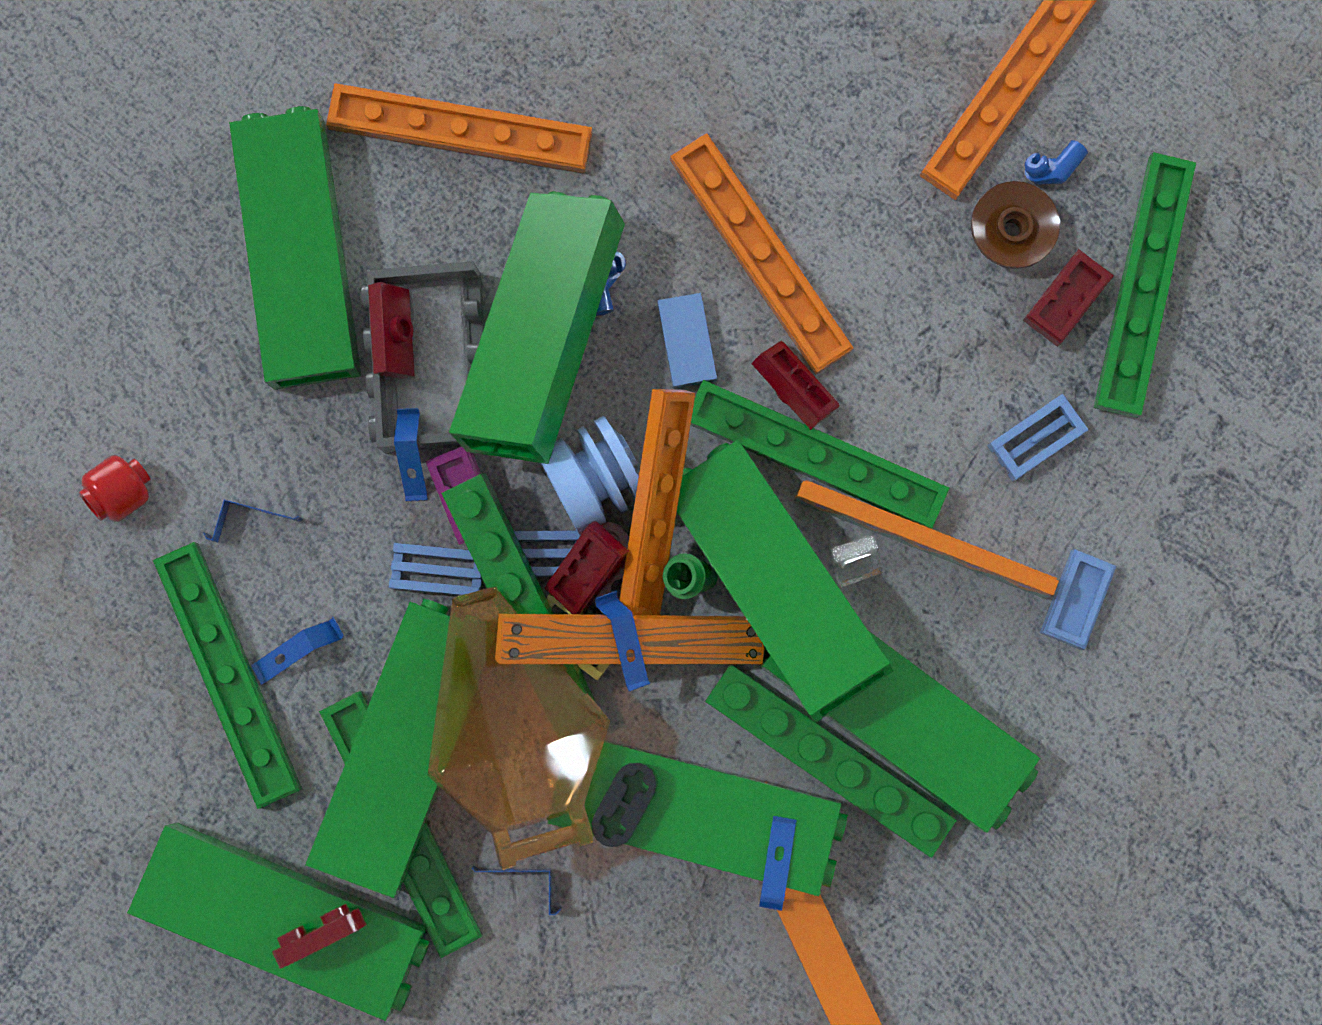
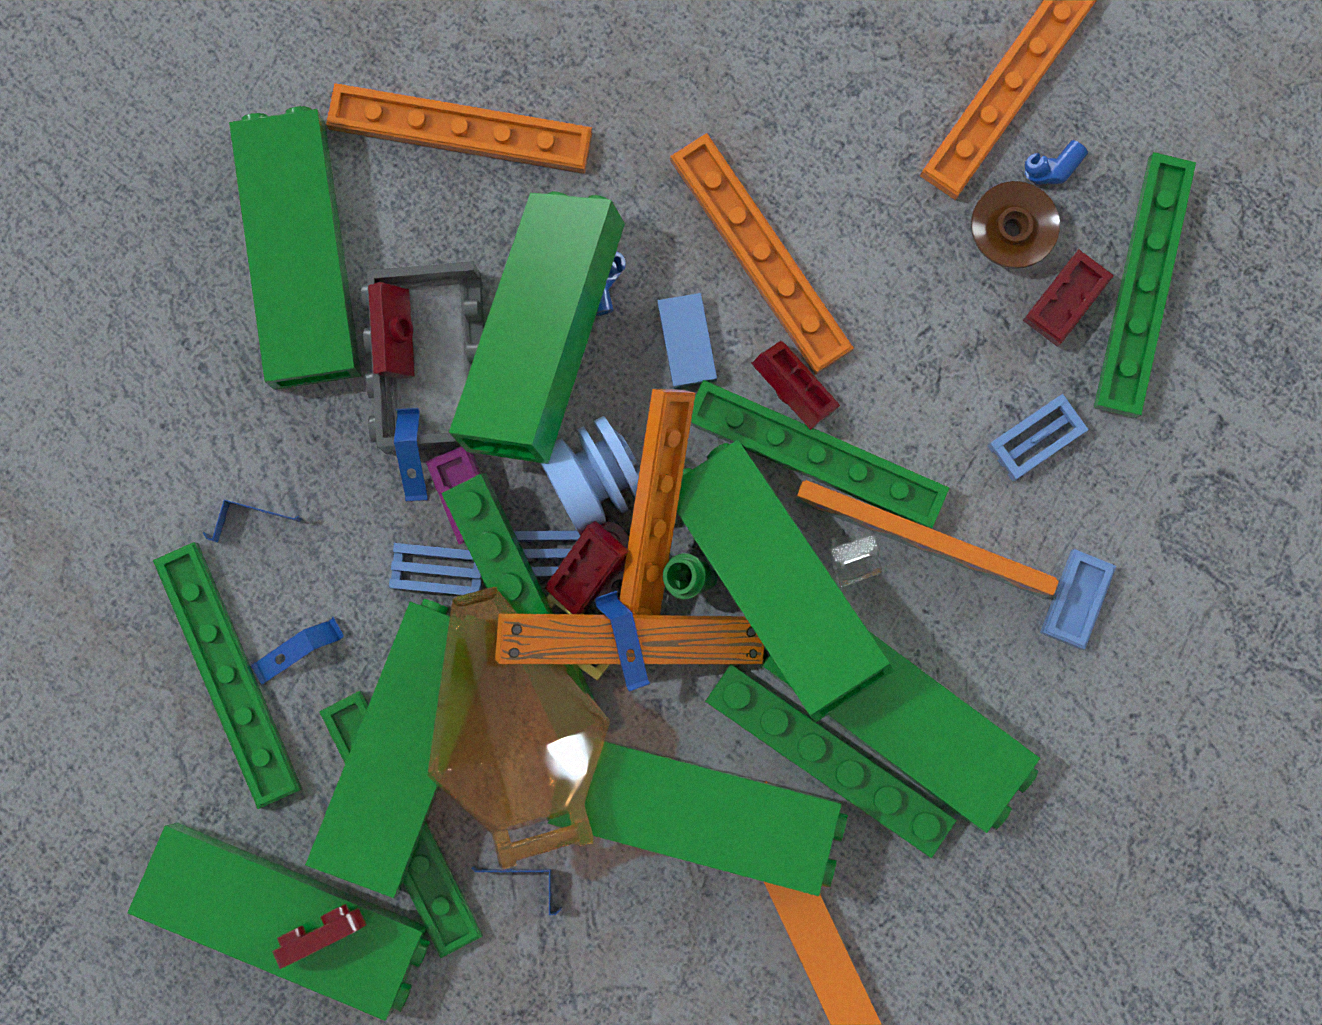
(115, 488): red head -> none
(614, 799): black beam -> none
(777, 871): blue piece -> none

